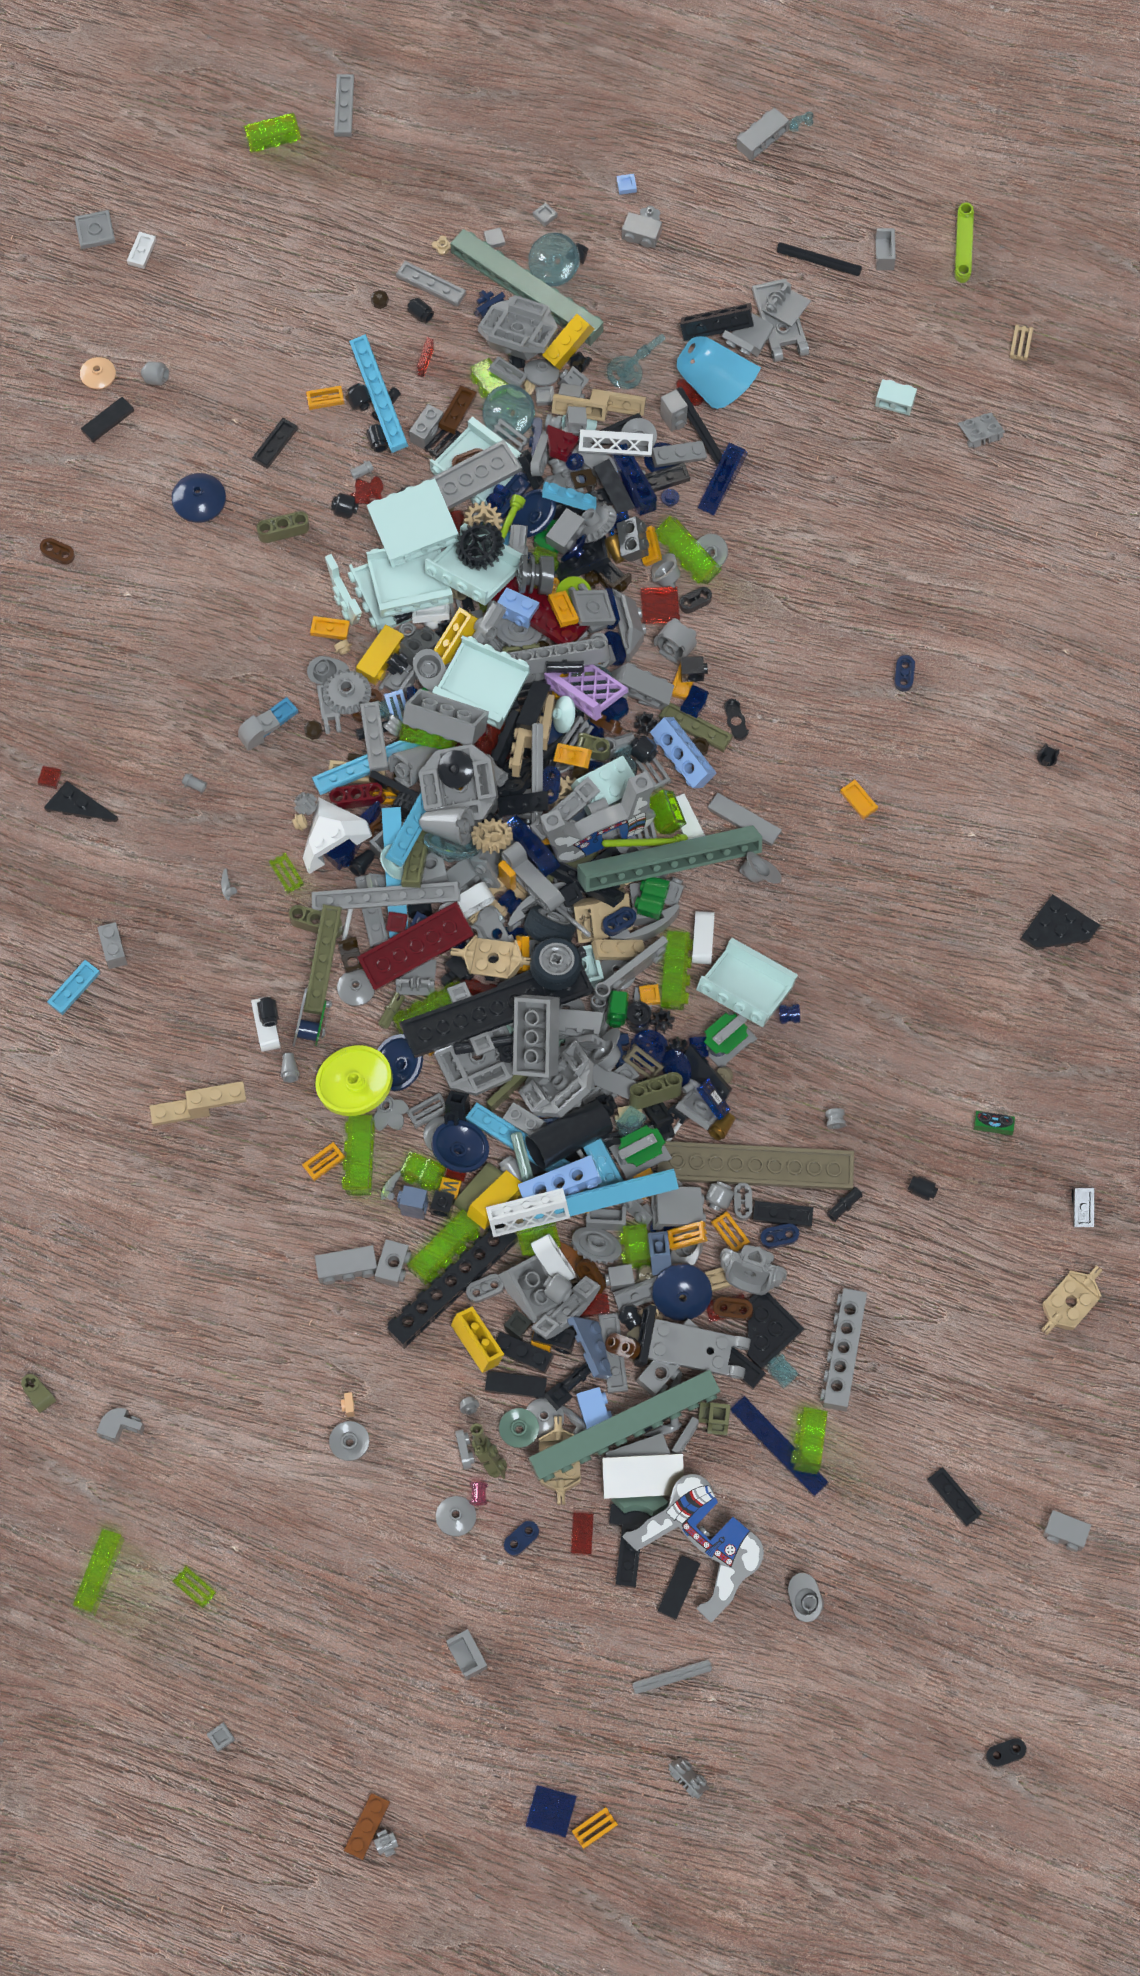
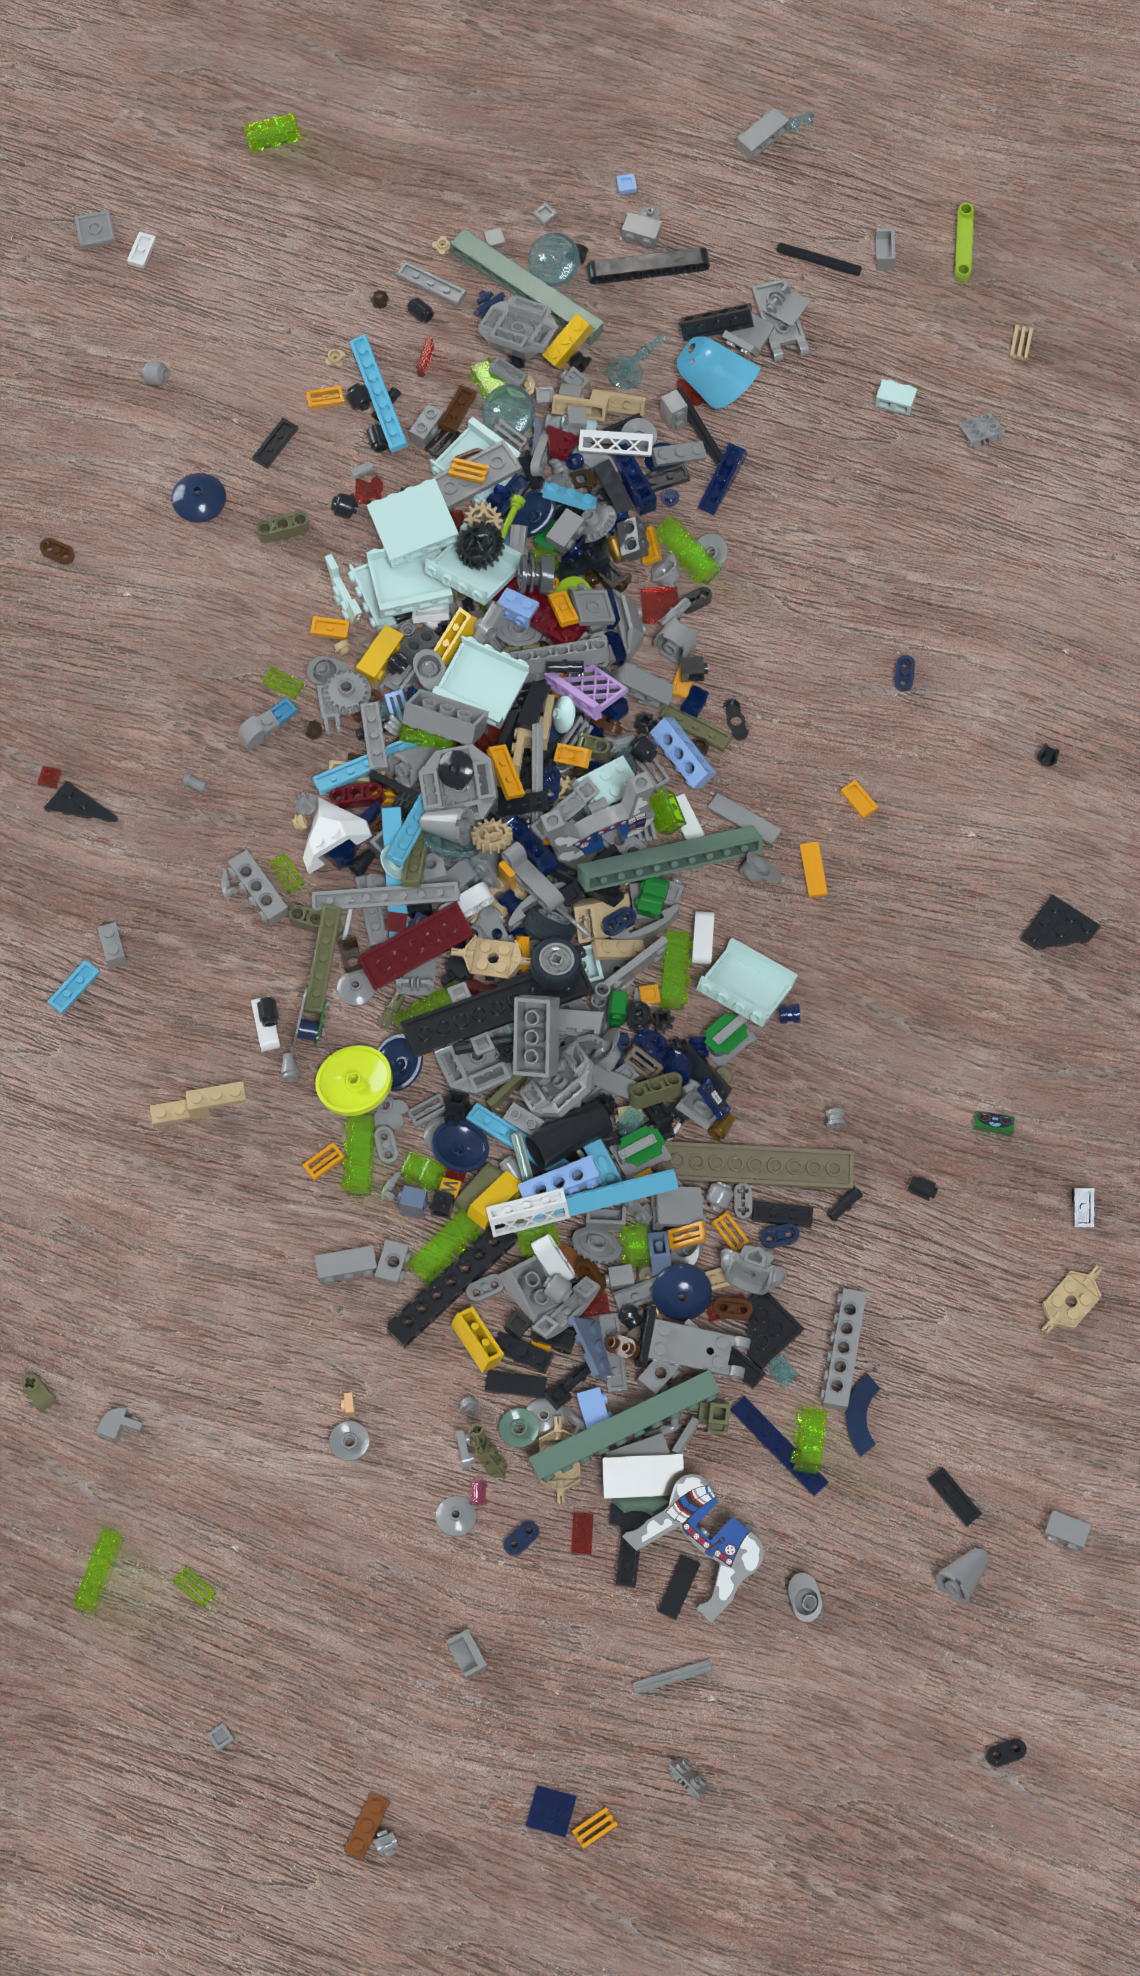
(97, 379): light nougat dish -> none
(107, 419): black tile -> none
(245, 863): none -> light grey brick
(296, 690): none -> clear neon green tile
(335, 353): none -> tan plate
(344, 105): light grey tile -> none
(386, 1146): none -> light grey plate
(470, 468): none -> light orange tile
(506, 772): none -> light orange plate
(541, 372): light grey dish -> none
(643, 842): lime piece -> none
(648, 266): none -> beam
(676, 611): none -> light grey axle
(813, 869): none -> light orange tile
(857, 1415): none -> dark blue tile
(963, 1575): none -> light grey cone

